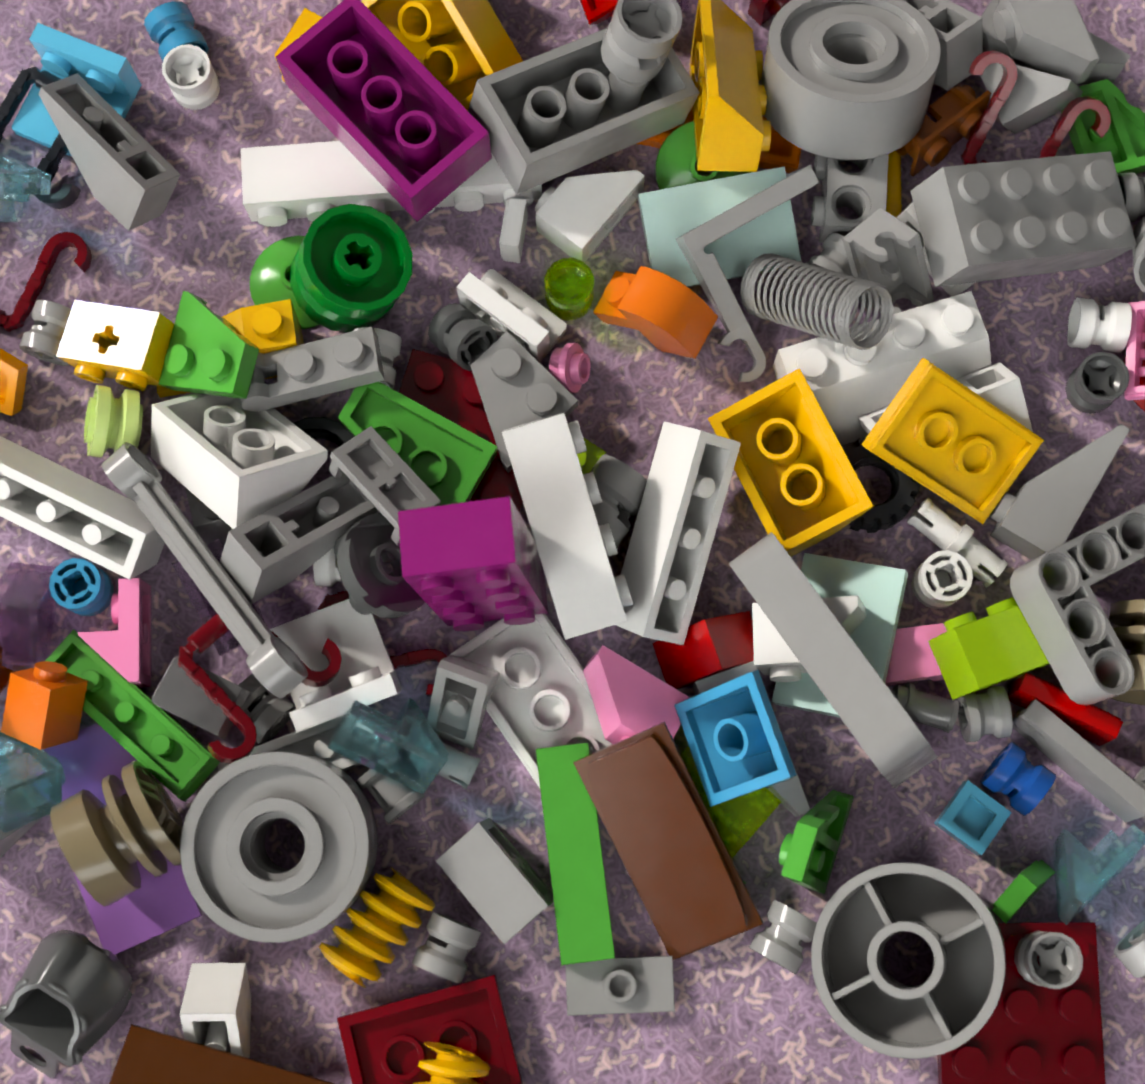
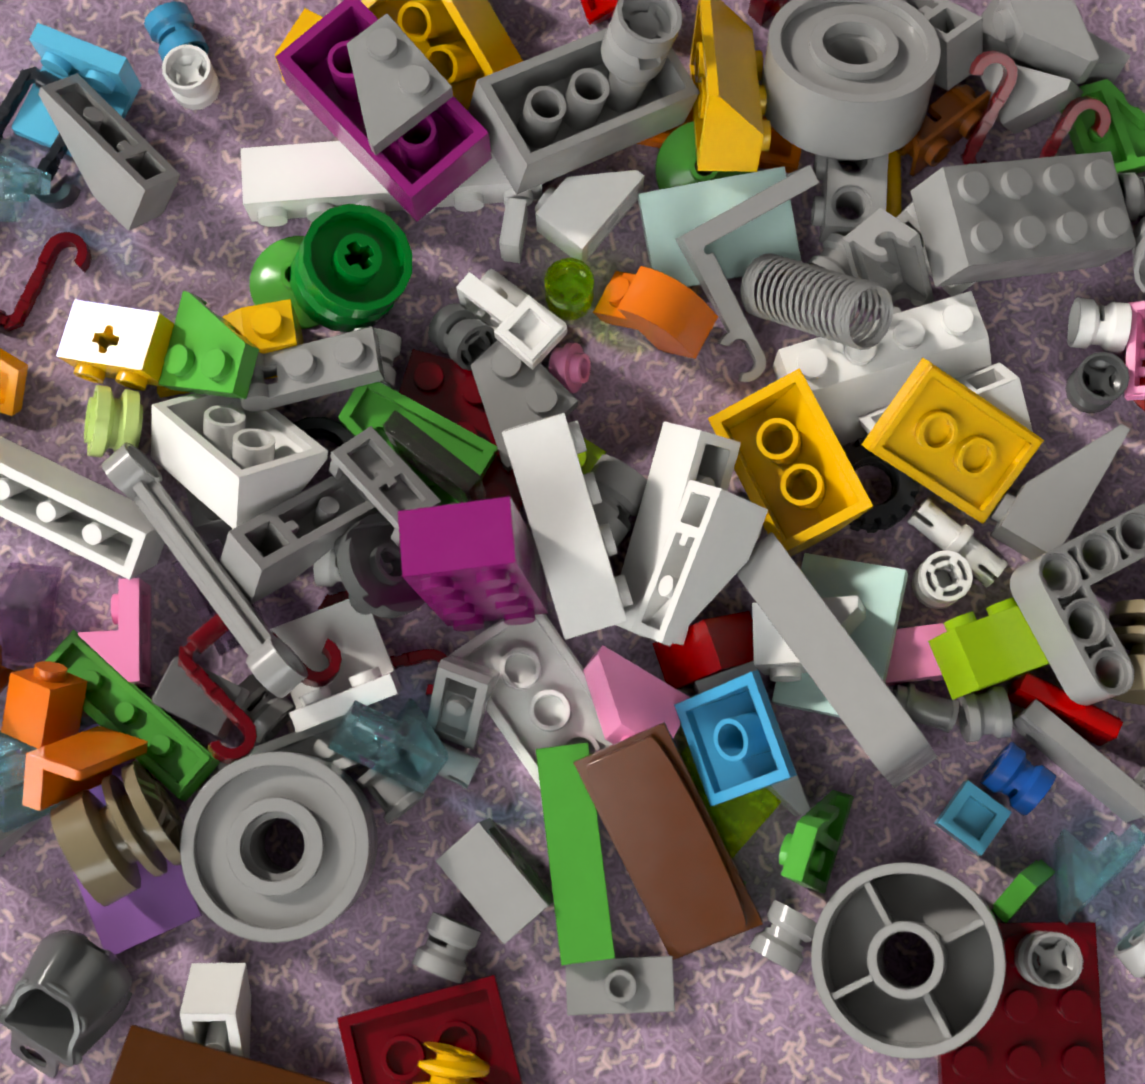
(47, 332): light grey wheel -> none
(75, 764): none -> orange panel
(91, 593): dark azure wheel -> none
(377, 927): yellow piece -> none
(393, 82): none -> light grey wing
(433, 460): none -> clear smoke tile
(530, 332): none -> white tile
(700, 556): none -> white slope

